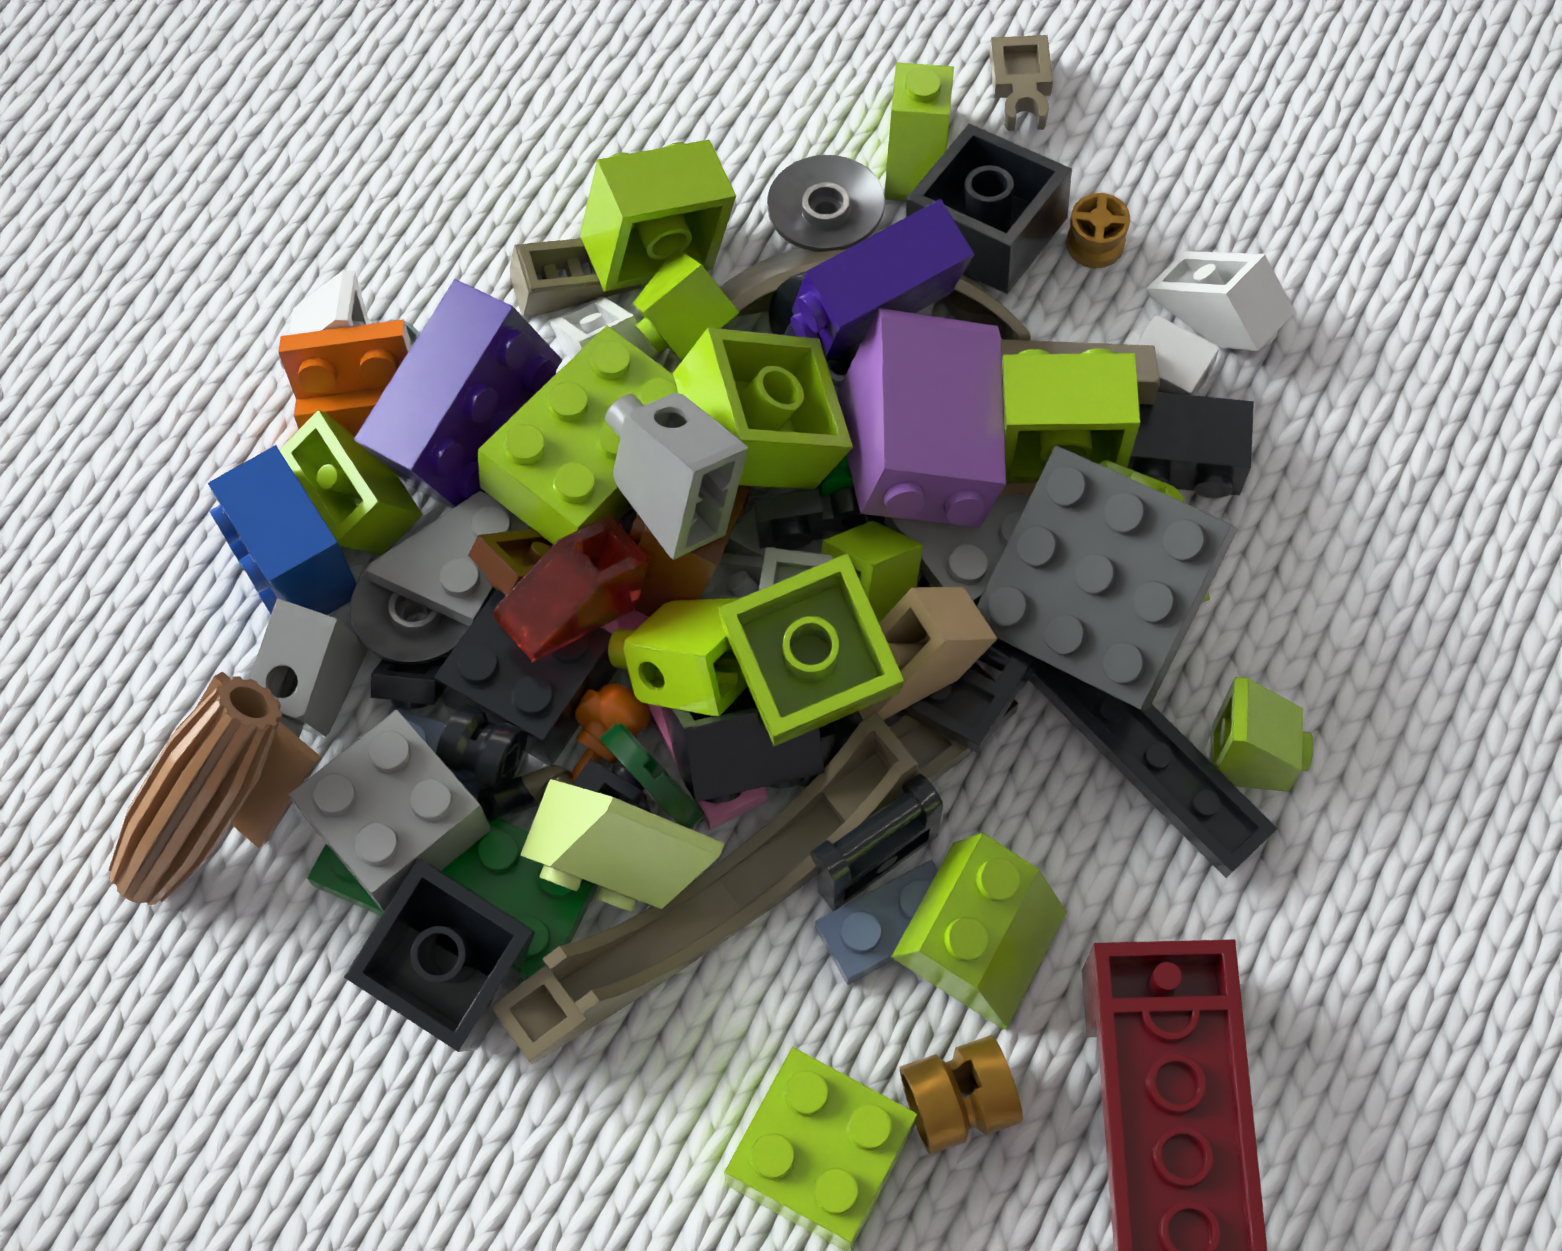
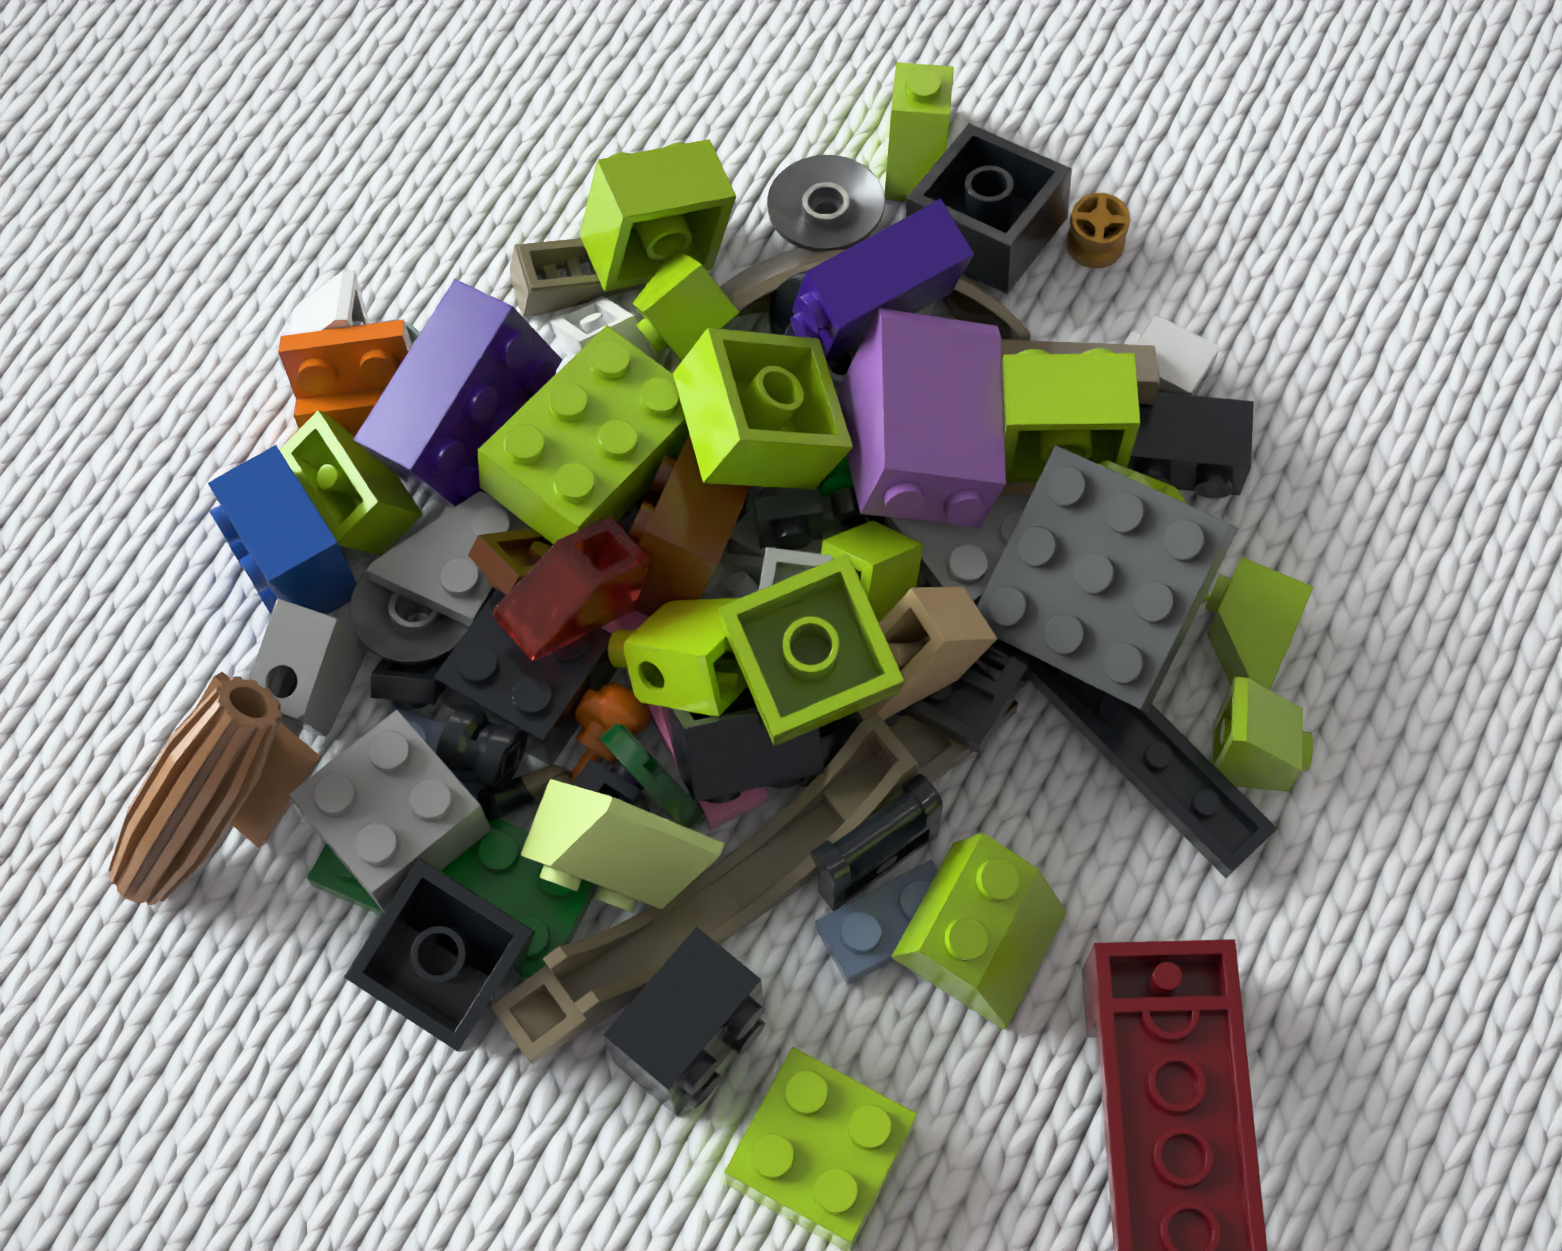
(676, 469): light grey torso -> none
(688, 1023): none -> black brick
(936, 1087): pearl gold wheel -> none
(1022, 75): dark tan plate -> none
(1225, 297): white slope -> none
(1255, 620): none -> lime slope

